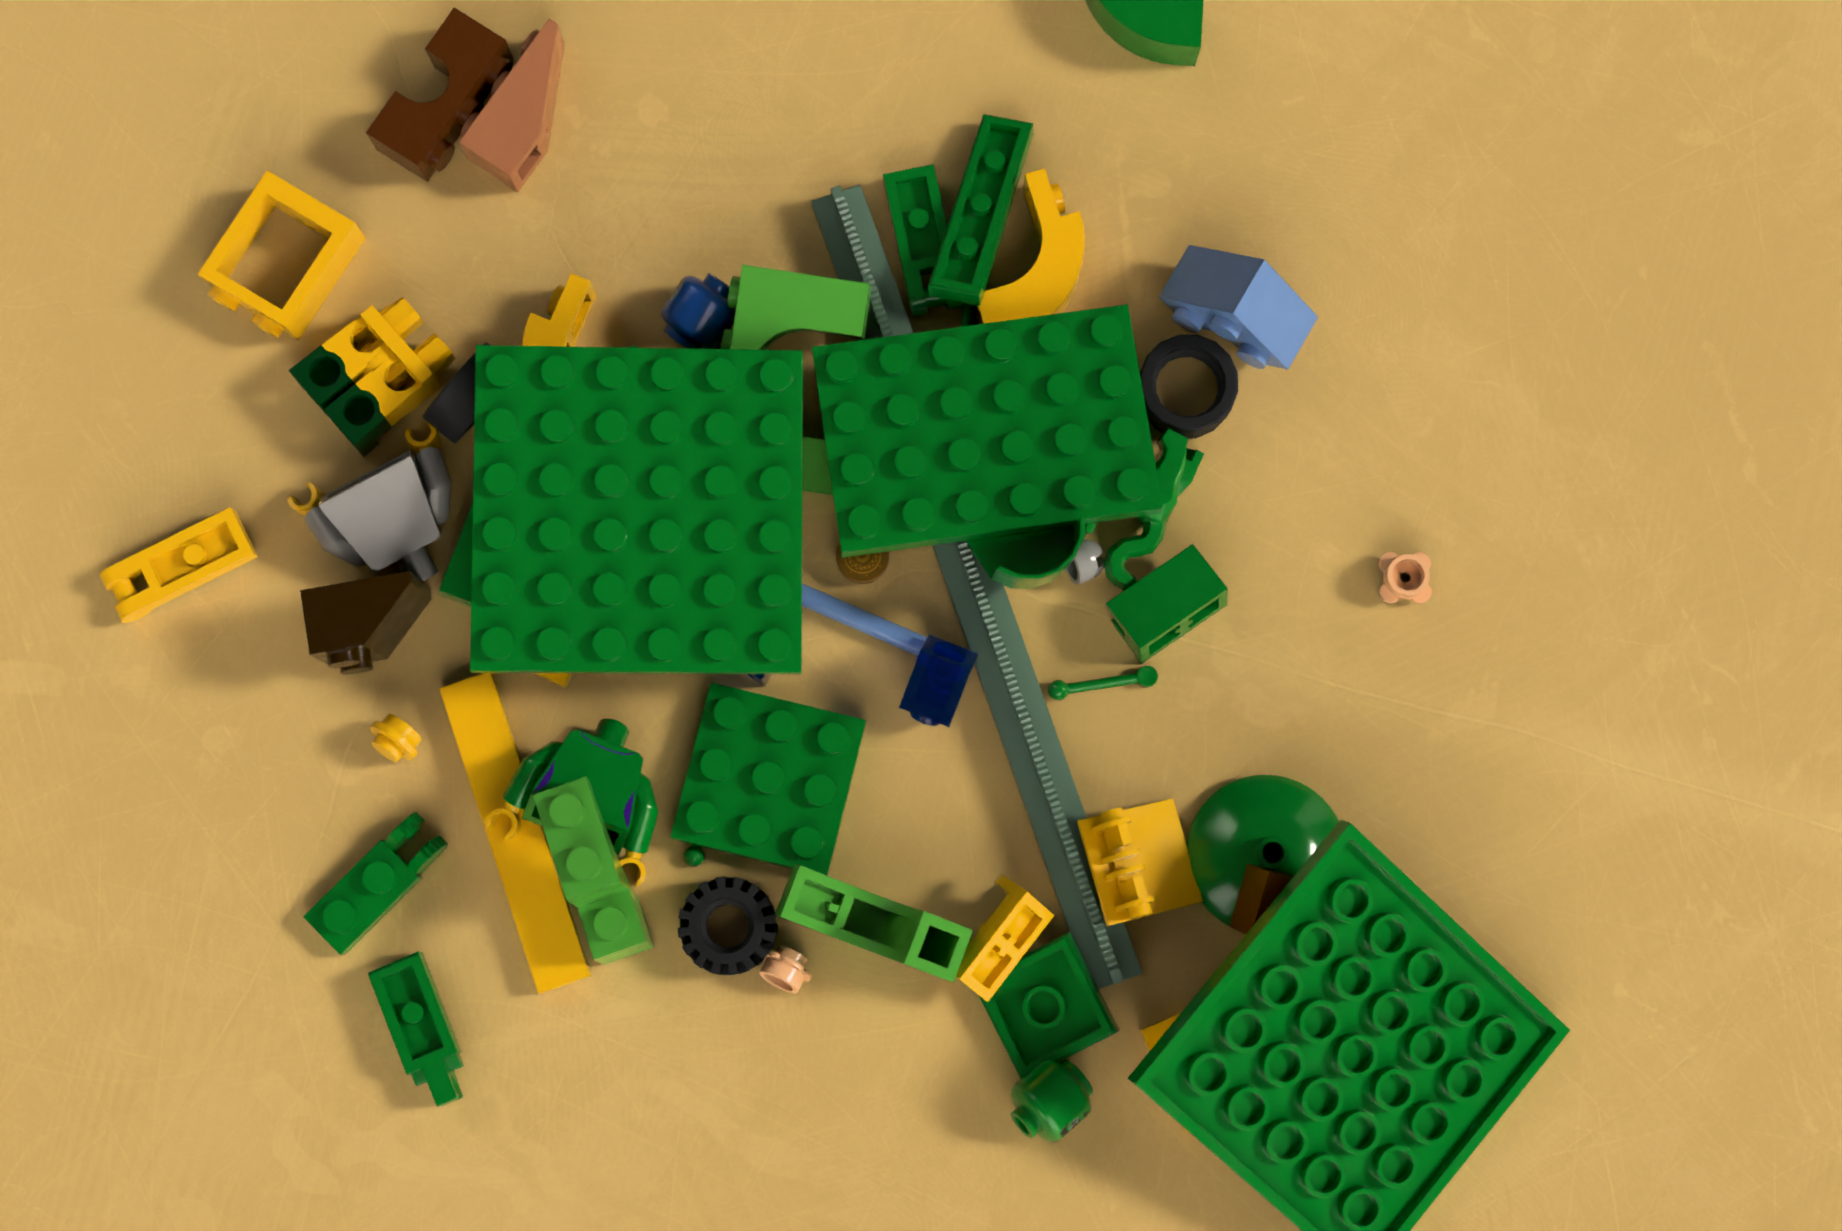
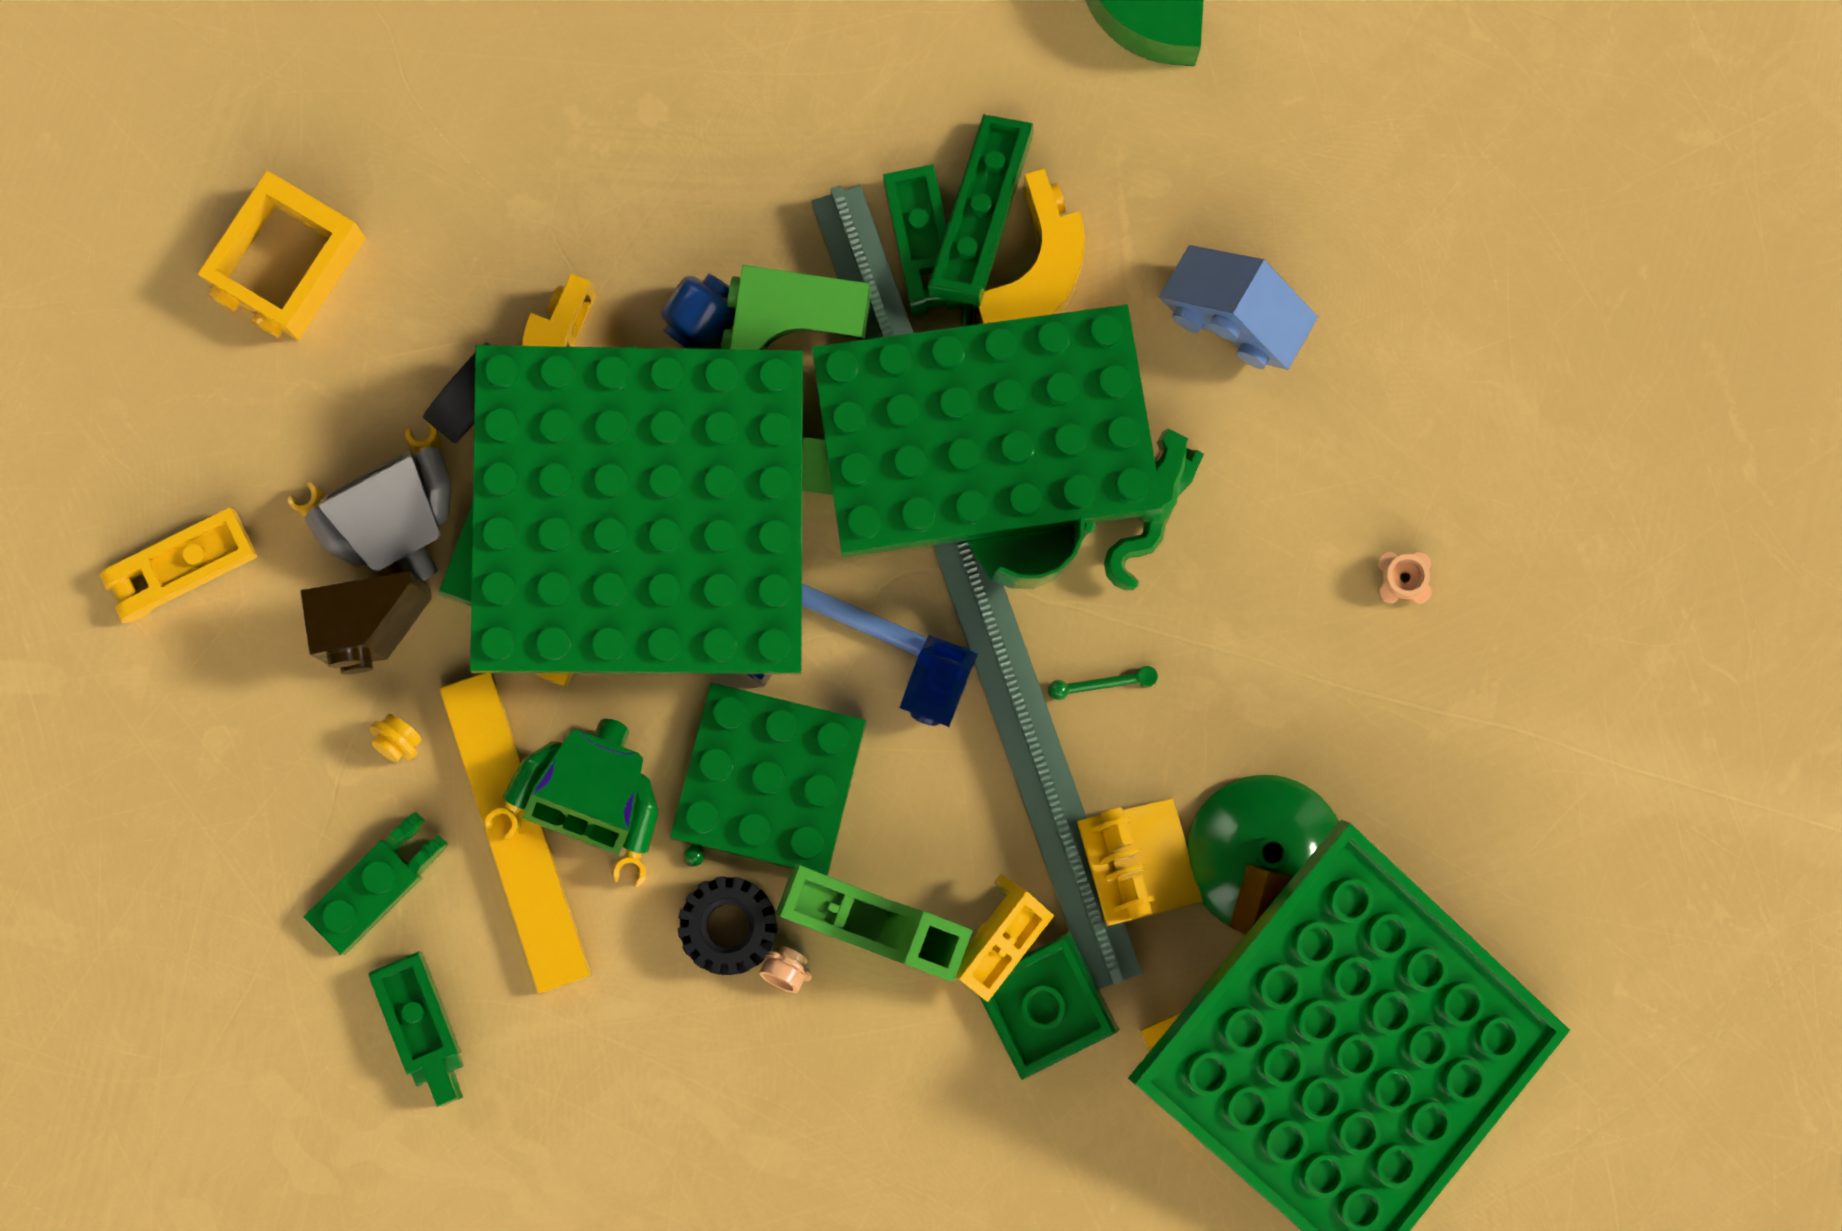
(370, 375): yellow hips -> none
(425, 133): reddish brown arch -> none
(517, 120): nougat slope -> none
(592, 872): bright green arch -> none
(862, 568): pearl gold tile -> none
(1051, 1100): green head -> none
(1086, 563): light grey hinge -> none
(1167, 603): green hinge -> none
(1215, 358): black tyre -> none

